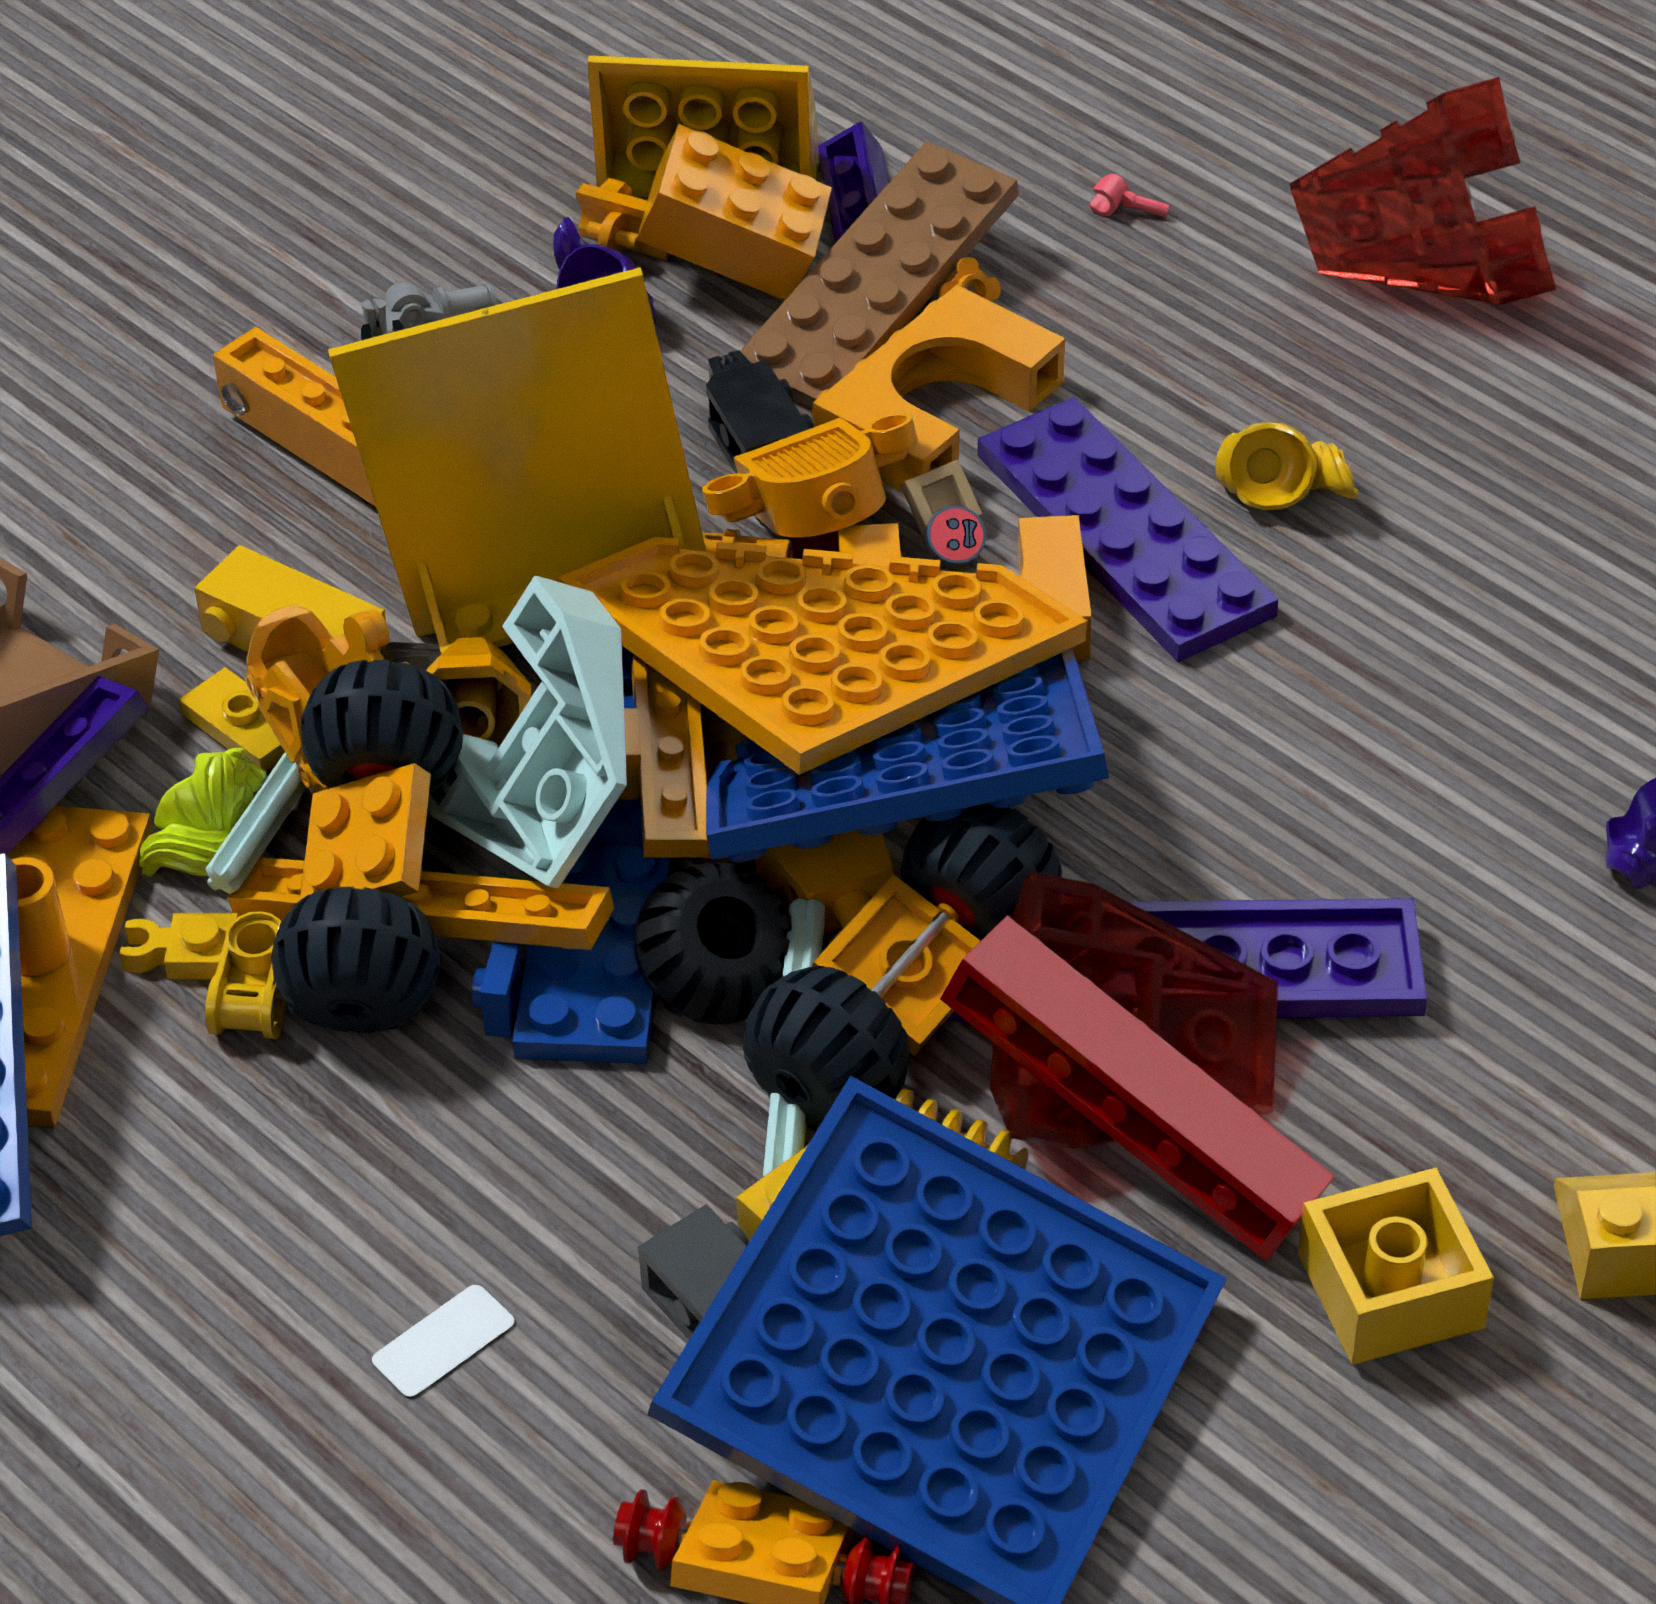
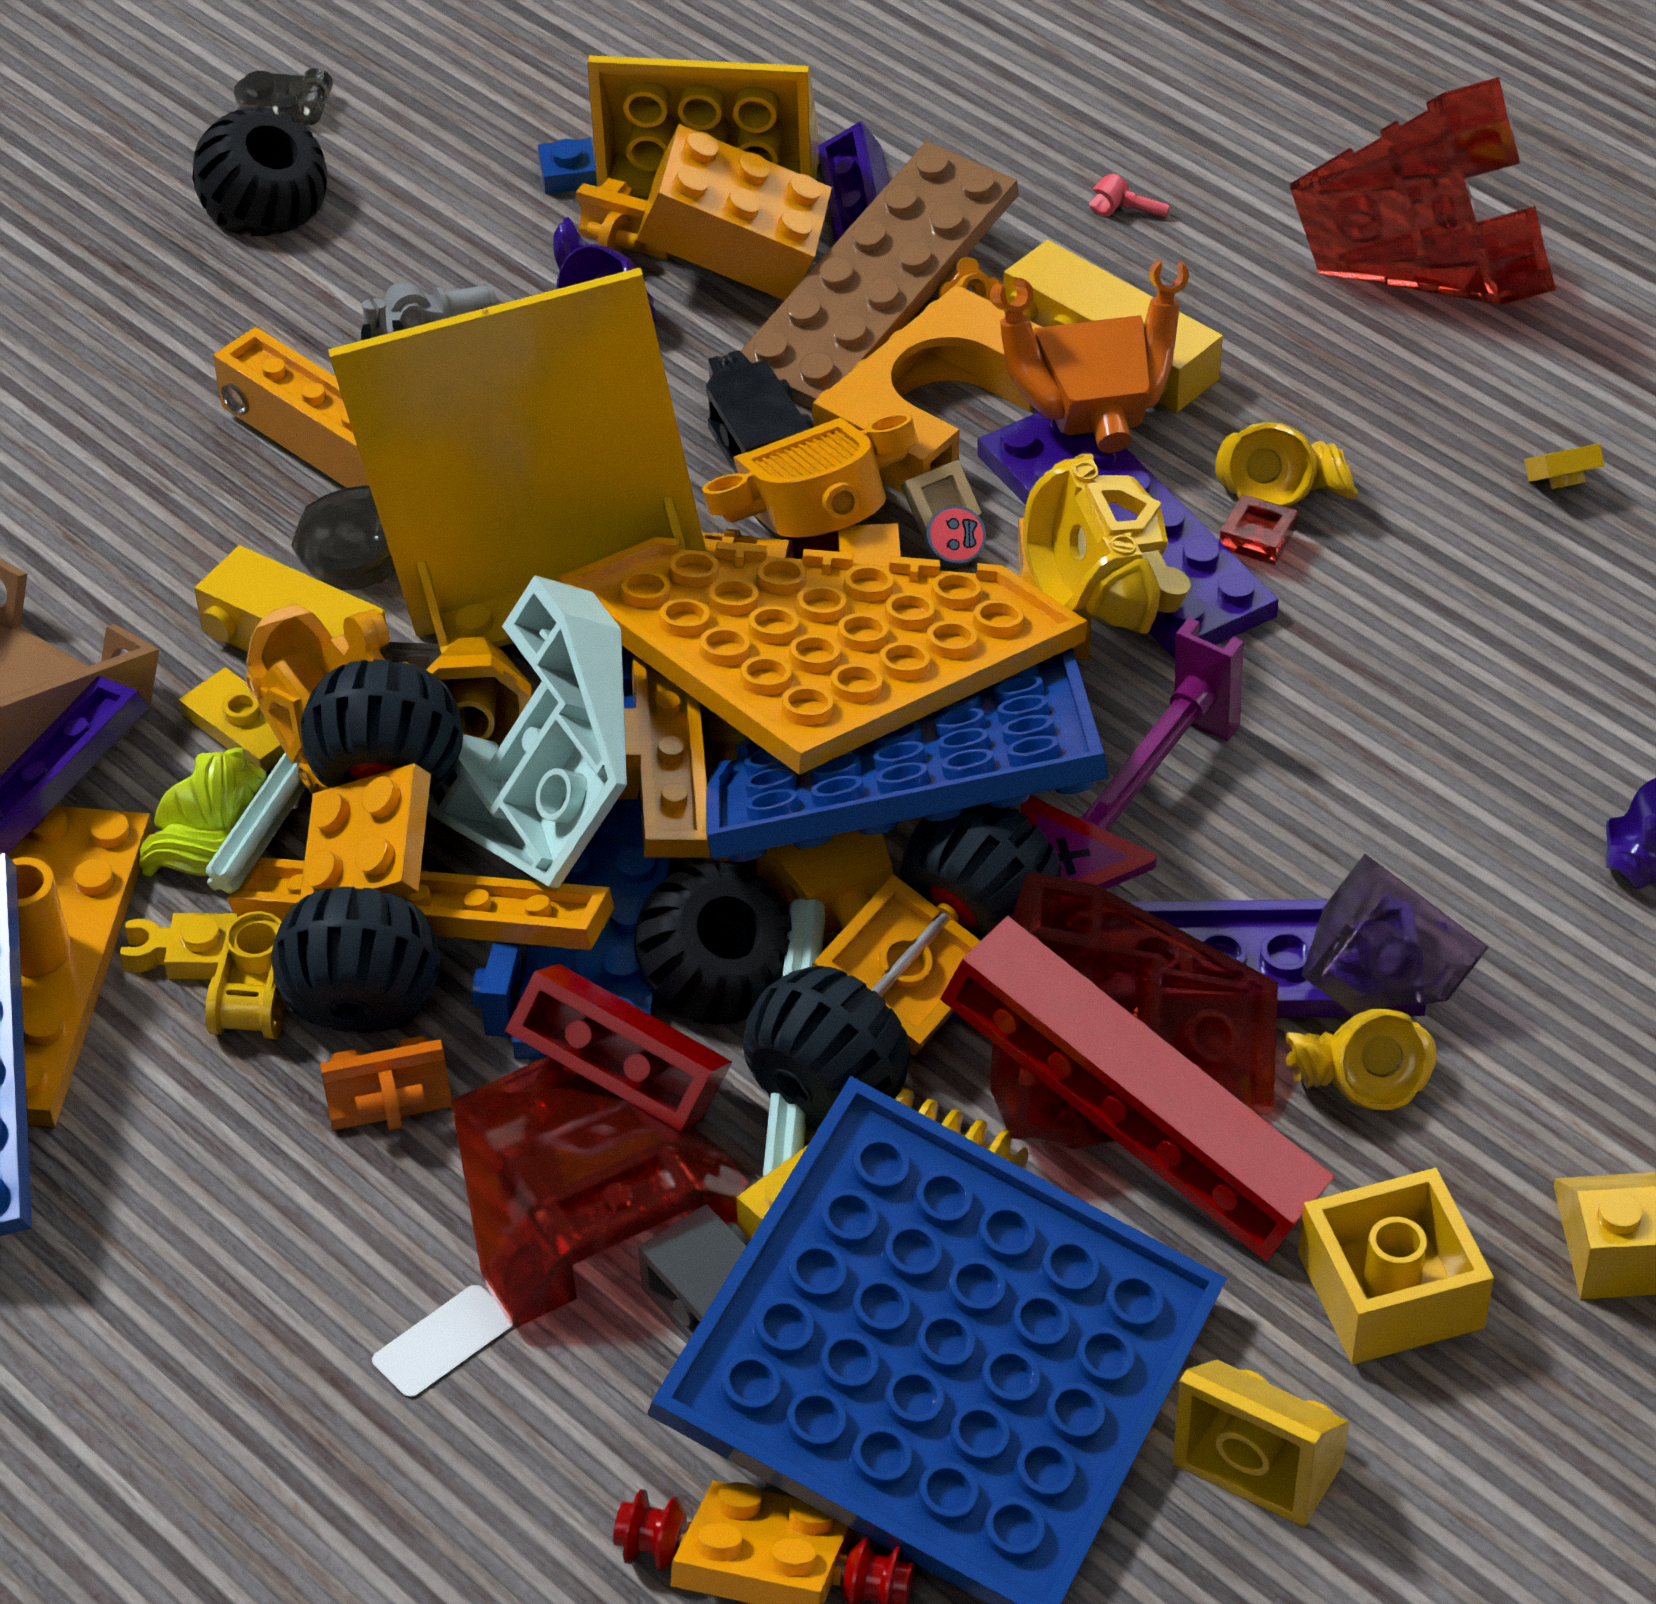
(259, 172): none -> black wheel
(292, 94): none -> clear smoke plate
(344, 540): none -> clear smoke hat
(386, 1083): none -> orange hips
(567, 165): none -> blue plate
(569, 1172): none -> clear red wedge
(618, 1046): none -> red brick
(1078, 291): none -> yellow brick
(1089, 557): none -> yellow piece
(1097, 371): none -> orange torso
(1203, 696): none -> magenta piece
(1257, 1439): none -> yellow slope
(1258, 529): none -> clear red plate
(1372, 1059): none -> yellow hair
(1387, 945): none -> clear purple slope
(1565, 466): none -> yellow plate

